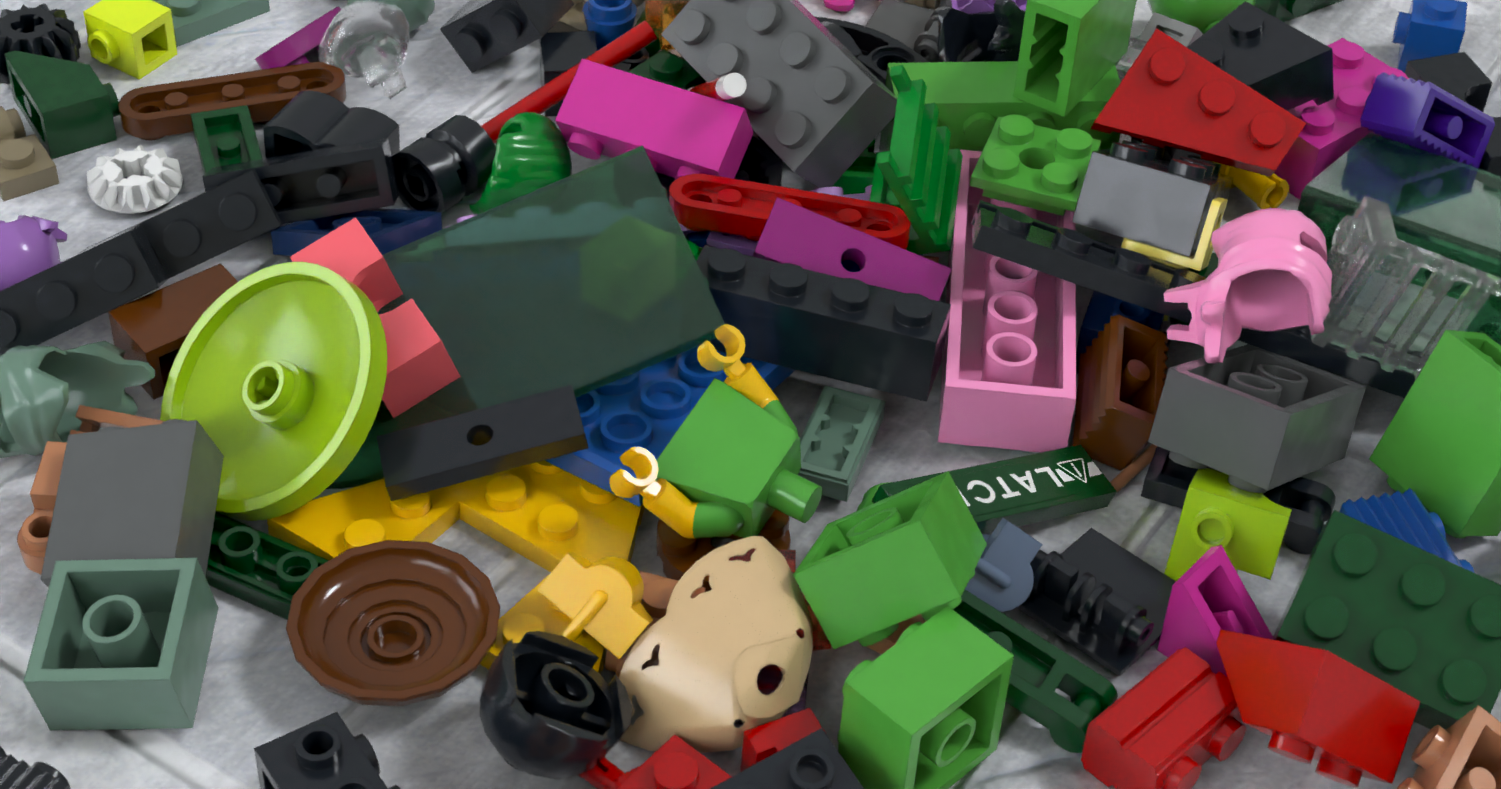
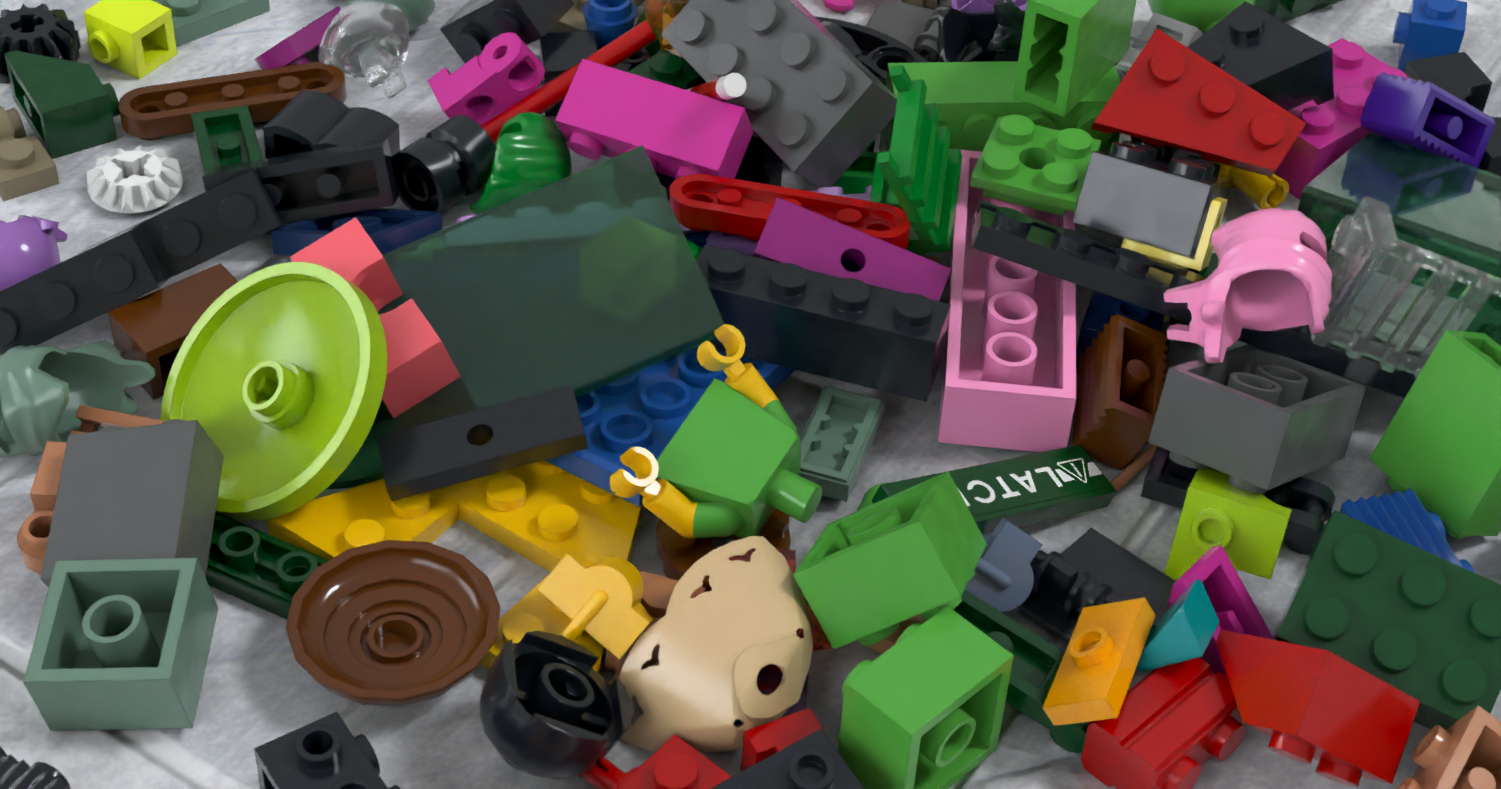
(490, 82): none -> dark pink leg
(1099, 662): none -> light orange plate
(1181, 631): none -> teal slope

